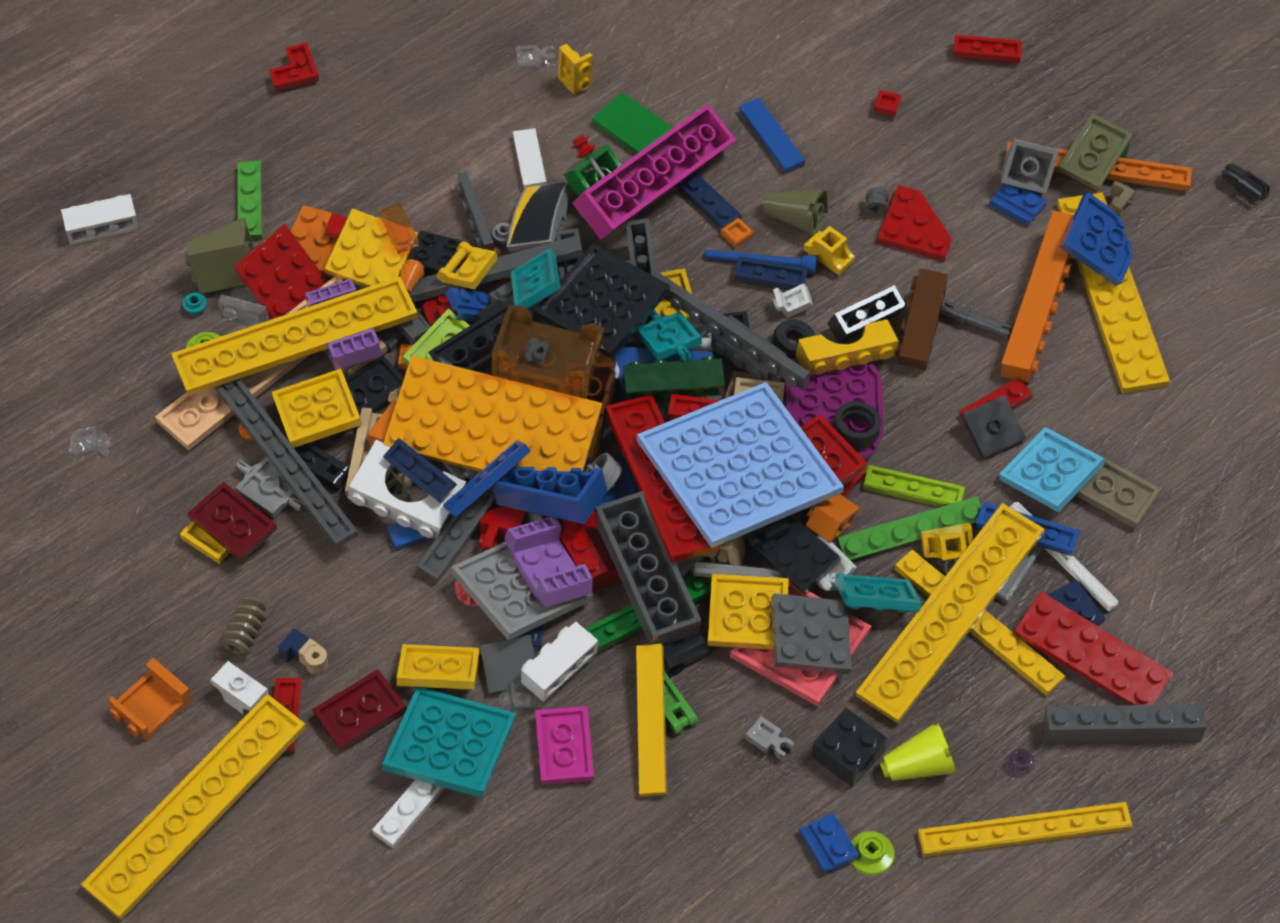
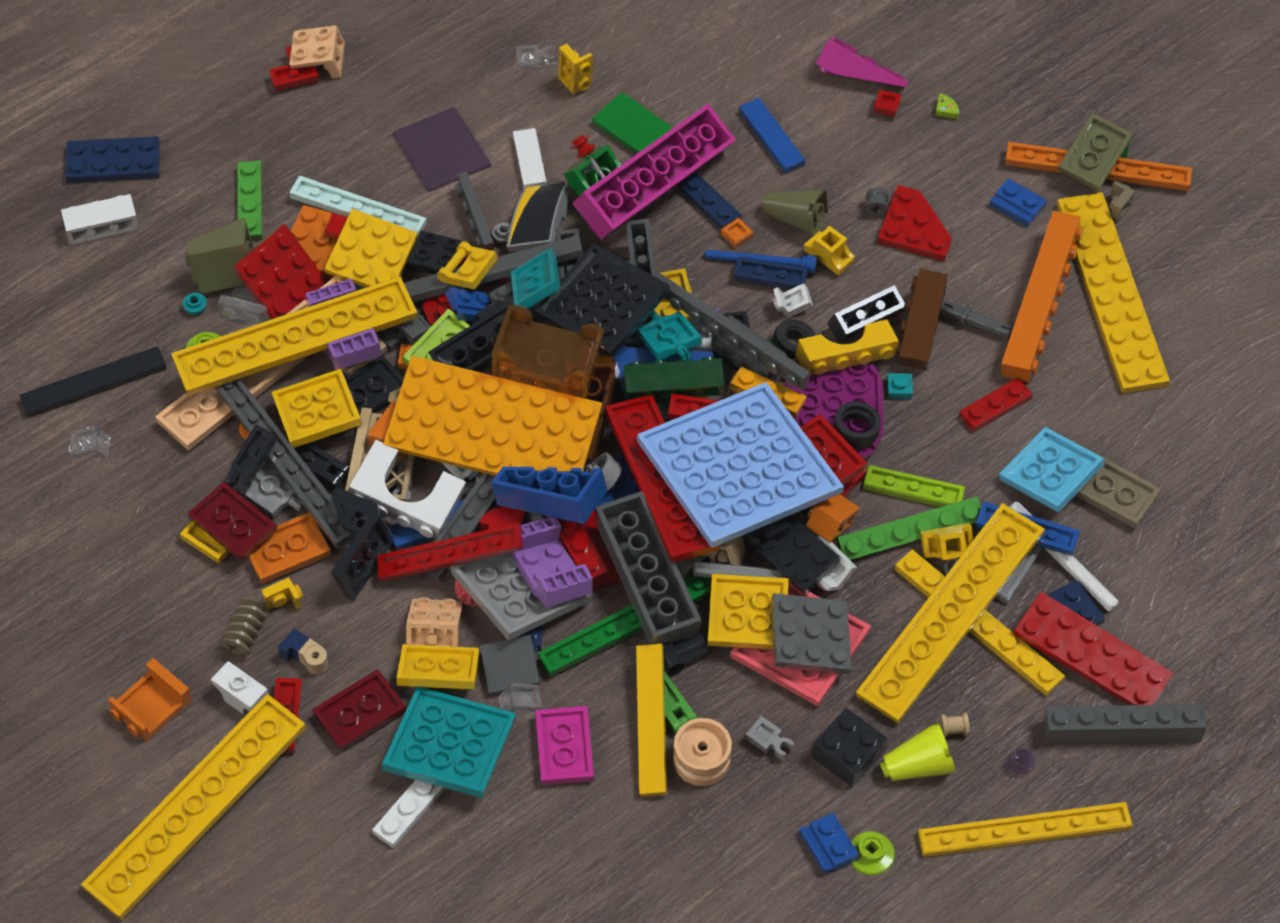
(92, 381): none -> black tile
(113, 159): none -> dark blue plate
(250, 458): none -> black hinge
(280, 593): none -> yellow bracket
(289, 548): none -> orange plate
(318, 47): none -> light nougat bracket
(342, 202): none -> light aqua plate
(371, 539): none -> black bracket
(399, 228): clear orange tile -> none
(411, 274): orange cone -> none
(419, 470): dark blue plate -> none
(433, 622): none -> light nougat bracket
(441, 148): none -> clear purple piece
(450, 552): none -> red plate
(486, 478): blue tile -> none
(531, 353): dark grey plate -> none
(558, 661): white brick -> none
(702, 752): none -> light nougat wheel
(790, 399): none -> light orange plate
(843, 60): none -> dark pink wedge
(877, 593): teal plate -> none
(900, 386): none -> teal plate
(947, 107): none -> lime tile
(954, 724): none -> tan bush
(987, 48): red plate -> none
(993, 426): black plate -> none
(1029, 166): light grey slope -> none
(1098, 239): blue plate -> none
(1245, 182): black arm -> none

